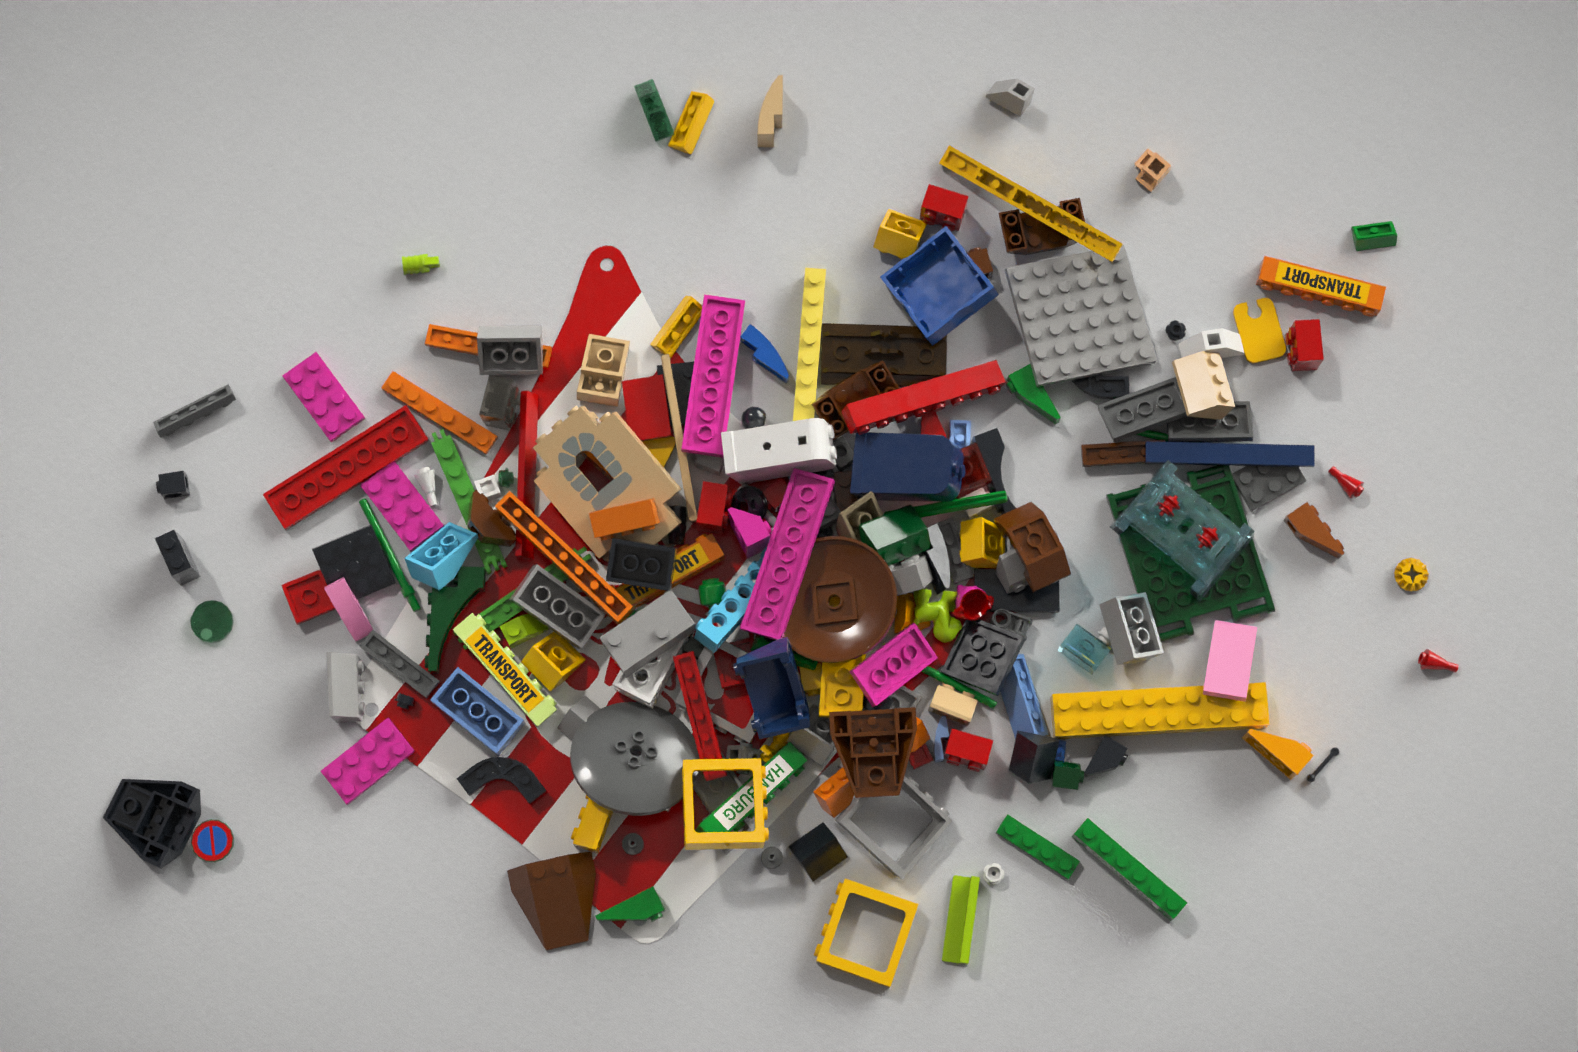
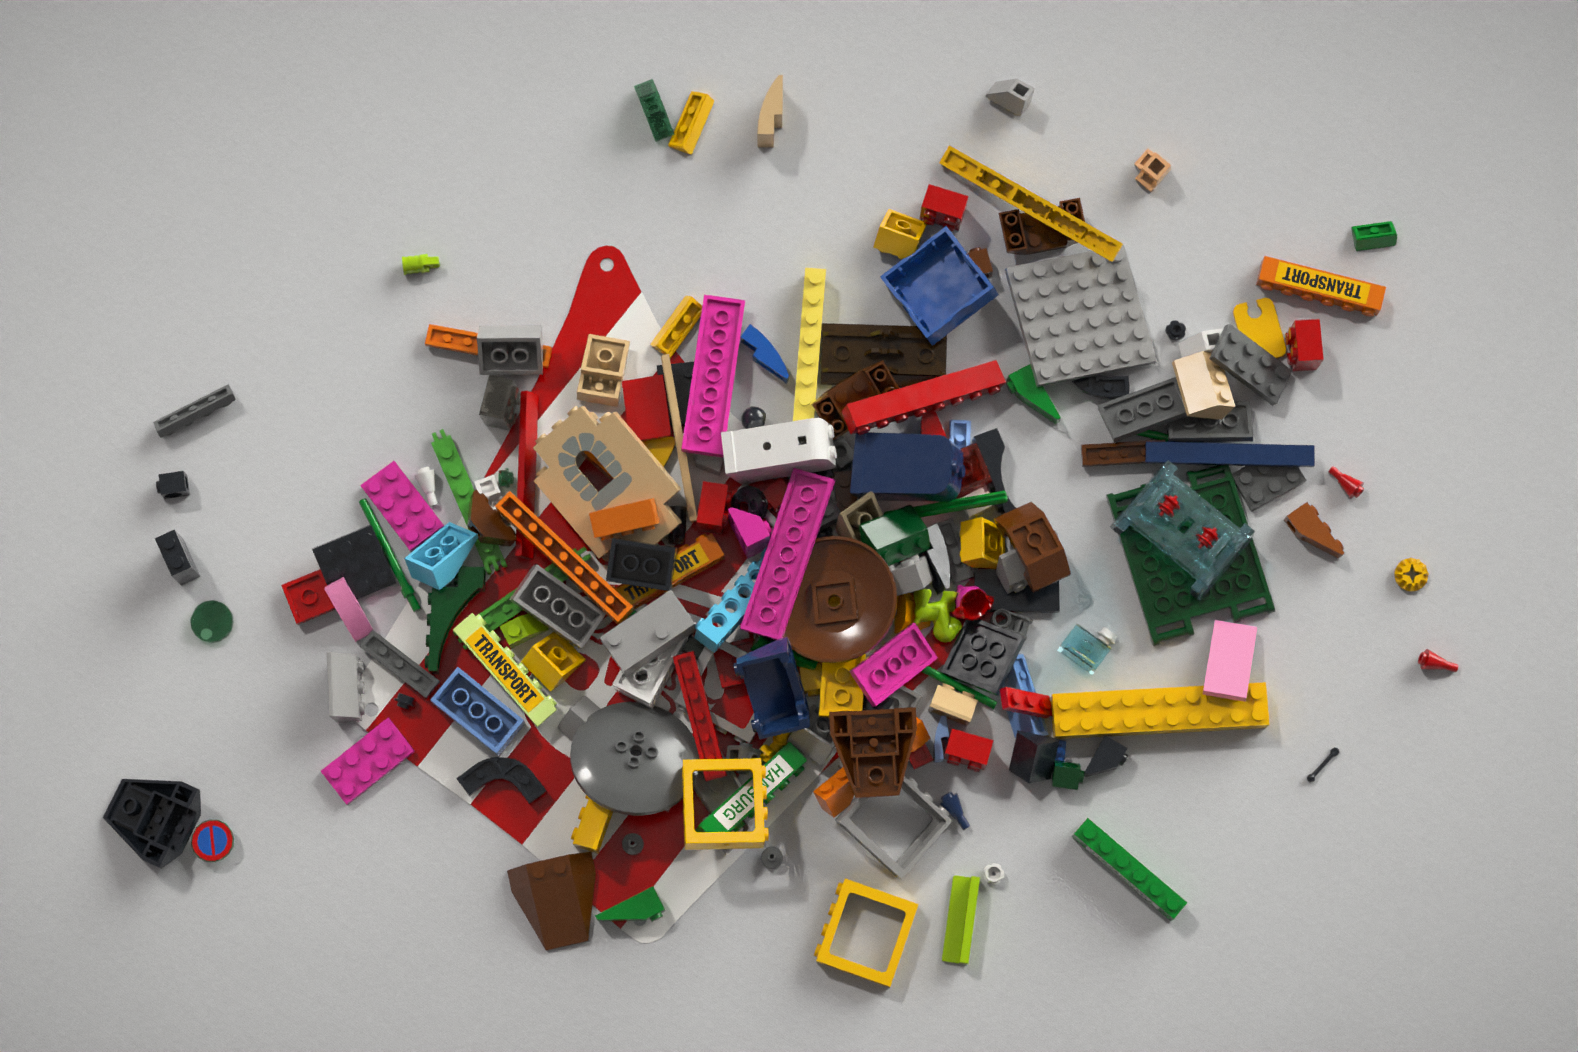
(323, 397): dark pink plate -> none
(345, 467): red plate -> none
(439, 412): orange plate -> none
(711, 592): green head -> none
(818, 851): black slope -> none
(953, 806): none -> dark blue cone
(1025, 702): none -> red plate
(1037, 847): green plate -> none
(1131, 628): light grey brick -> none
(1250, 364): none -> dark grey plate
(1283, 753): light orange slope -> none

